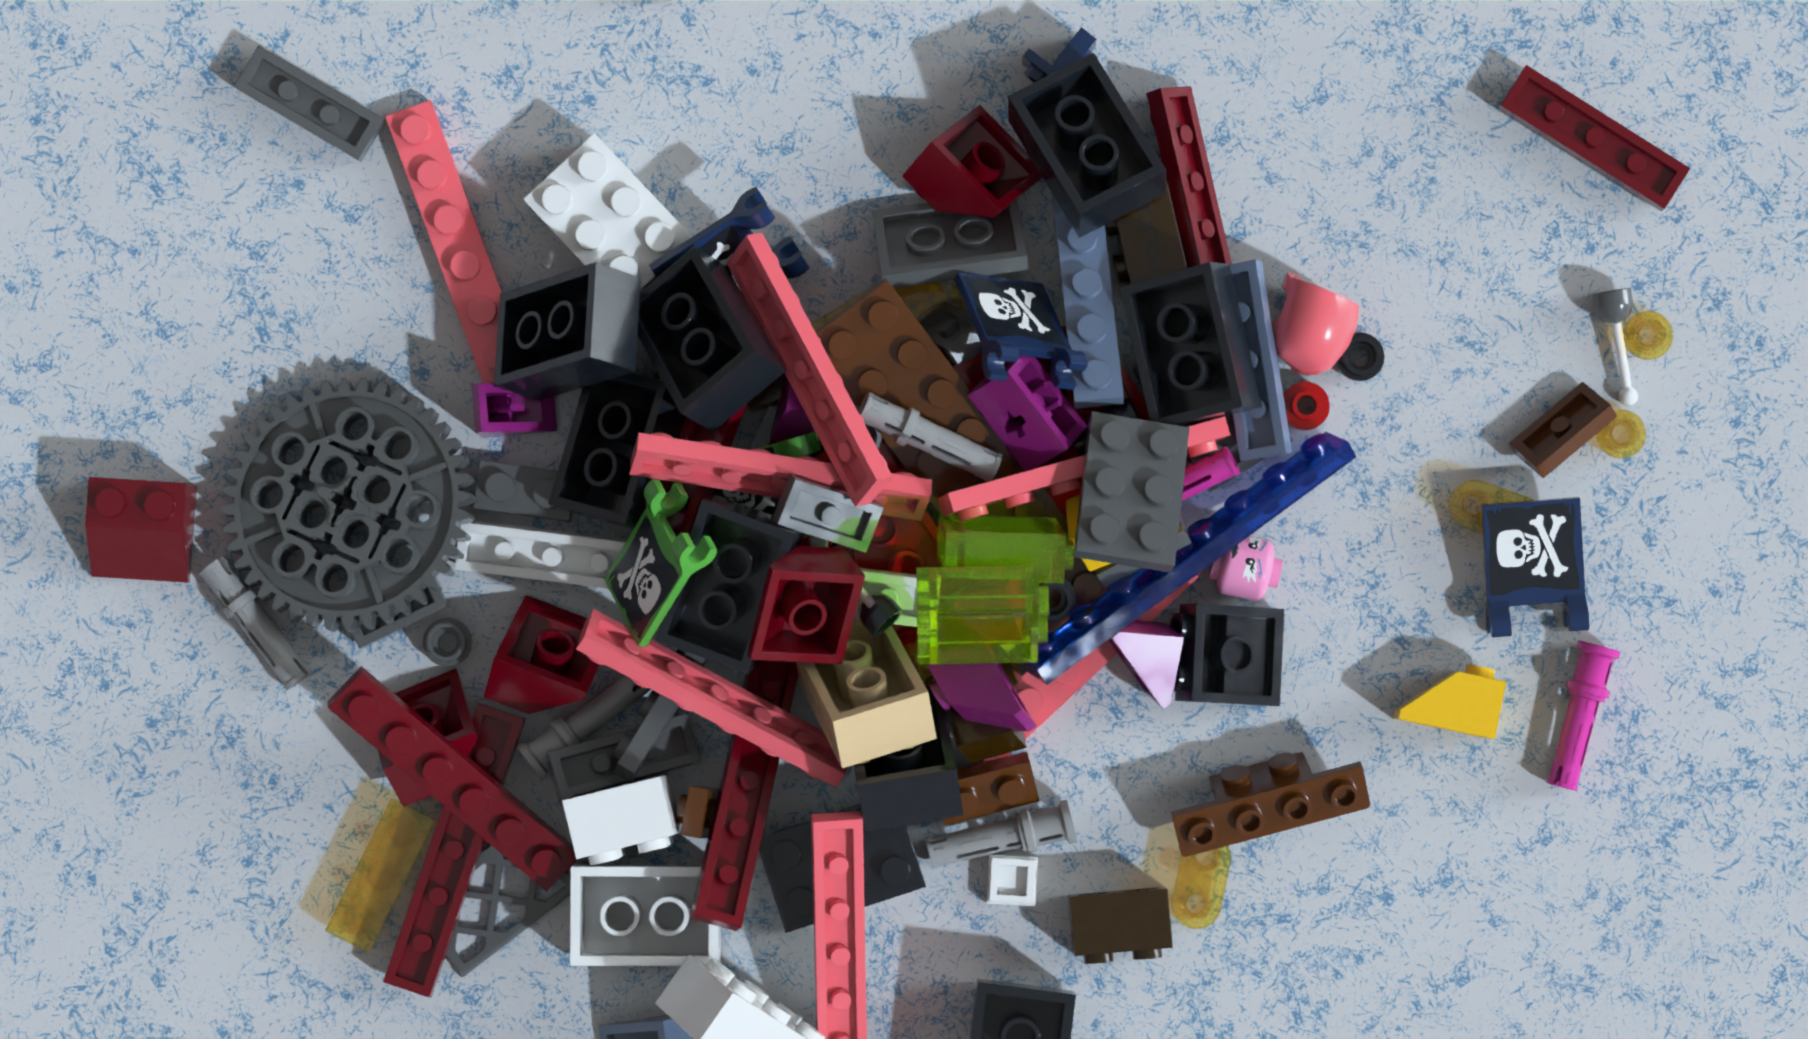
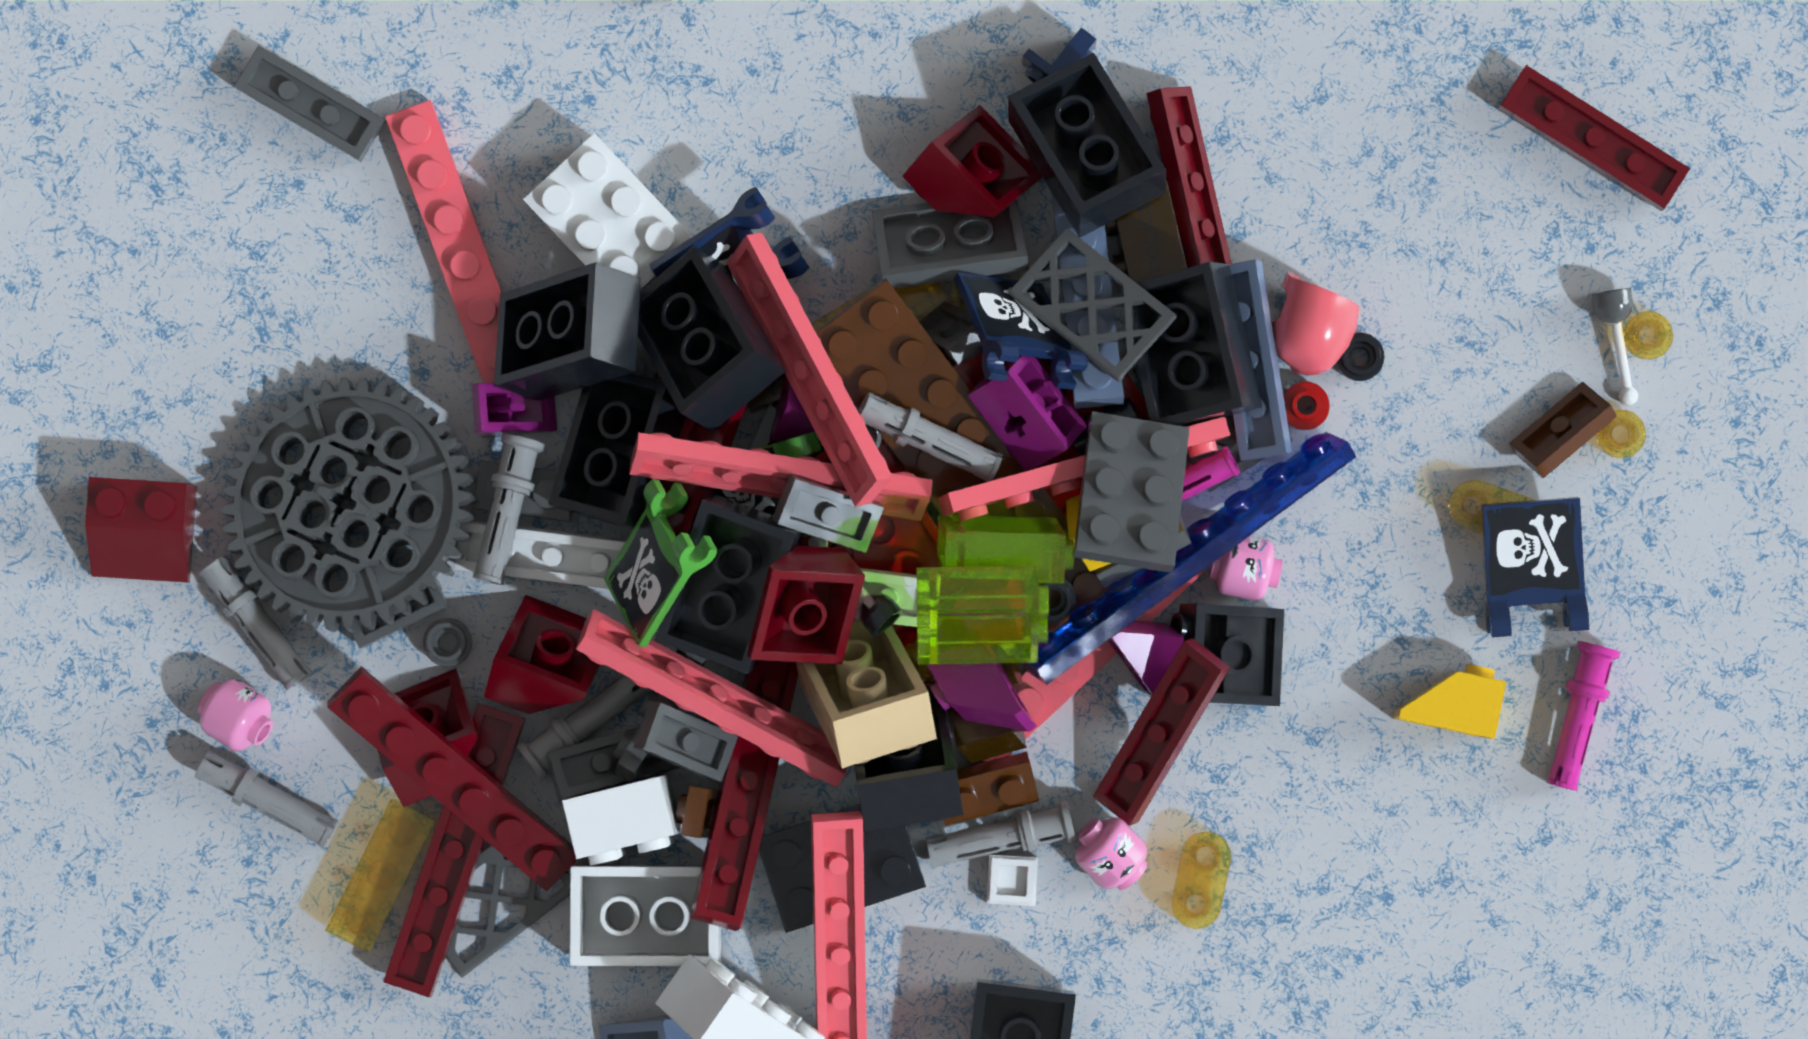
(235, 715): none -> bright pink head
(258, 794): none -> light grey pin
(511, 485): none -> light grey pin
(685, 741): none -> dark grey plate
(1095, 265): none -> dark grey window
(1111, 853): none -> bright pink head
(1120, 923): dark brown brick -> none
(1161, 731): none -> dark red plate
(1268, 800): reddish brown bracket -> none

